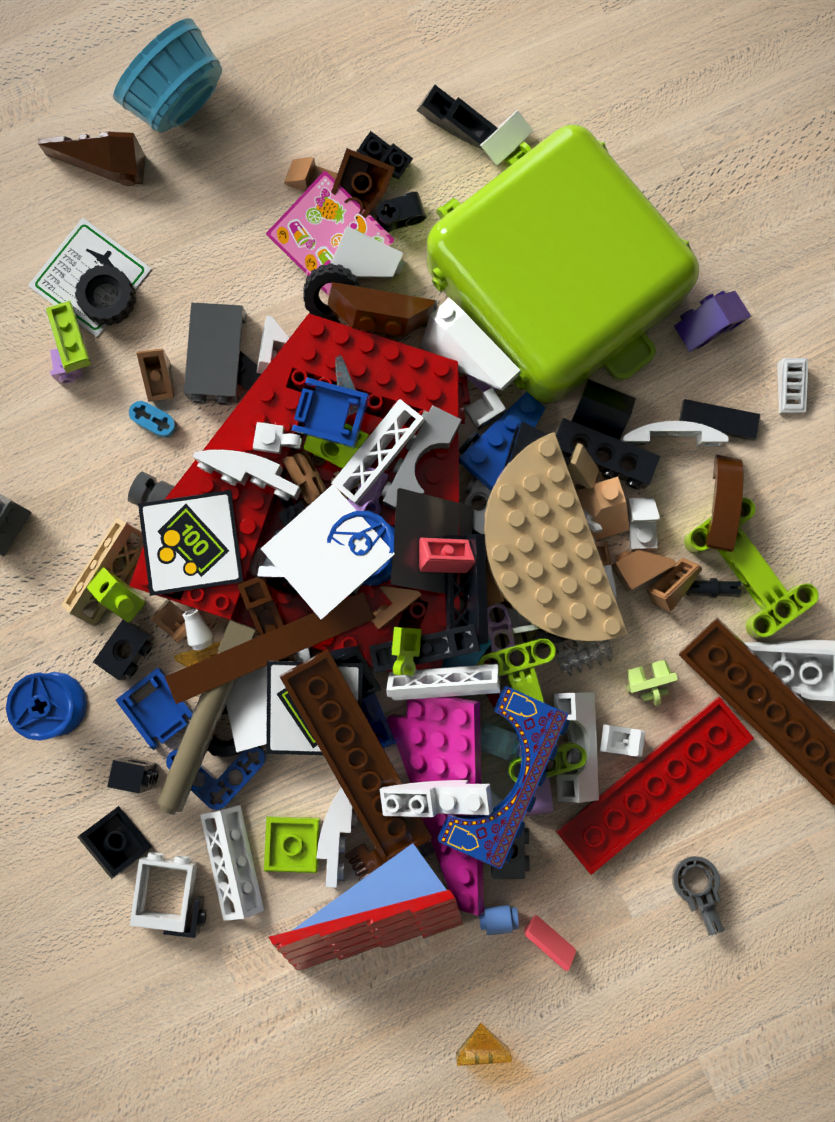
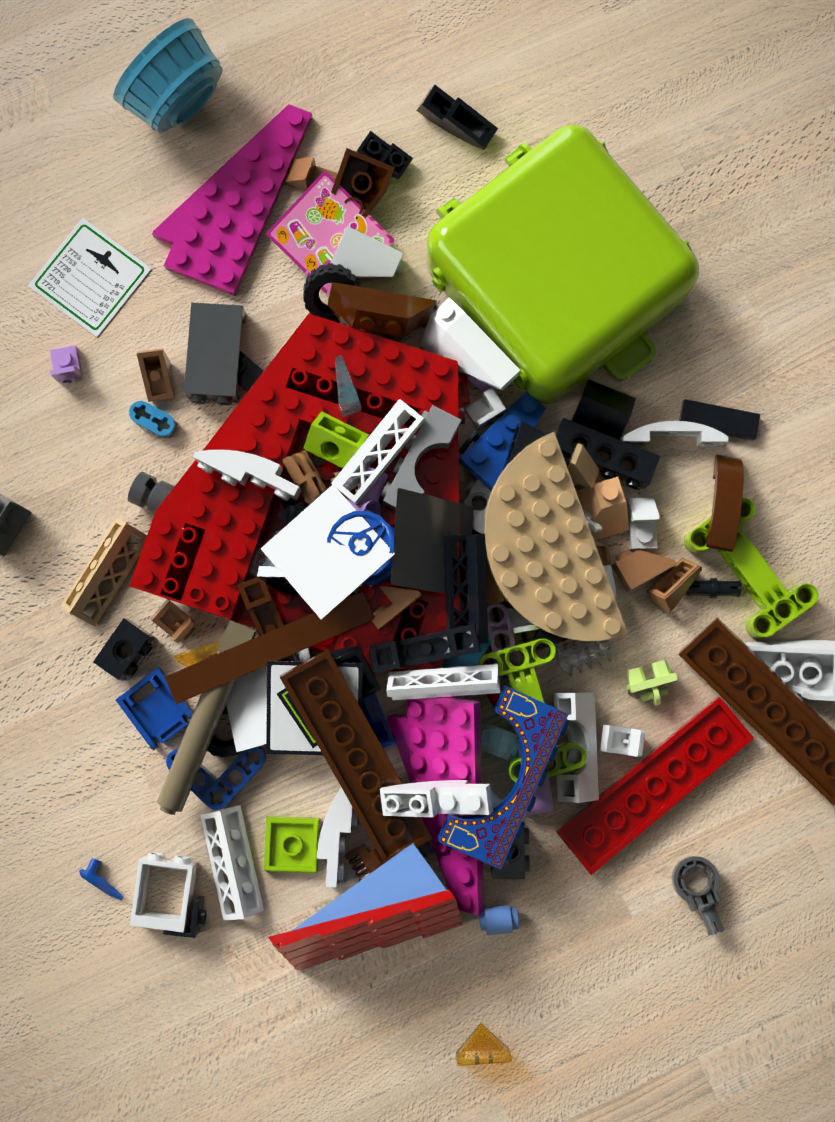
(29, 711): blue piece -> none
(68, 336): lime tile -> none
(99, 882): none -> blue bar
(100, 275): black tyre -> none
(109, 156): reddish brown wedge -> none
(114, 842): black slope -> none
(118, 597): lime torso -> none
(133, 775): black brick -> none
(190, 542): sticker -> none
(198, 633): white cone -> none
(225, 217): none -> dark pink wing
(271, 343): white slope -> none
(272, 437): white plate -> none
(327, 411): blue container -> none
(404, 210): black piece -> none
(405, 645): lime plate -> none
(445, 555): coral slope -> none
(506, 137): slope -> none
(550, 942): coral slope -> none
(714, 317): dark purple brick -> none
(801, 365): white slope -> none

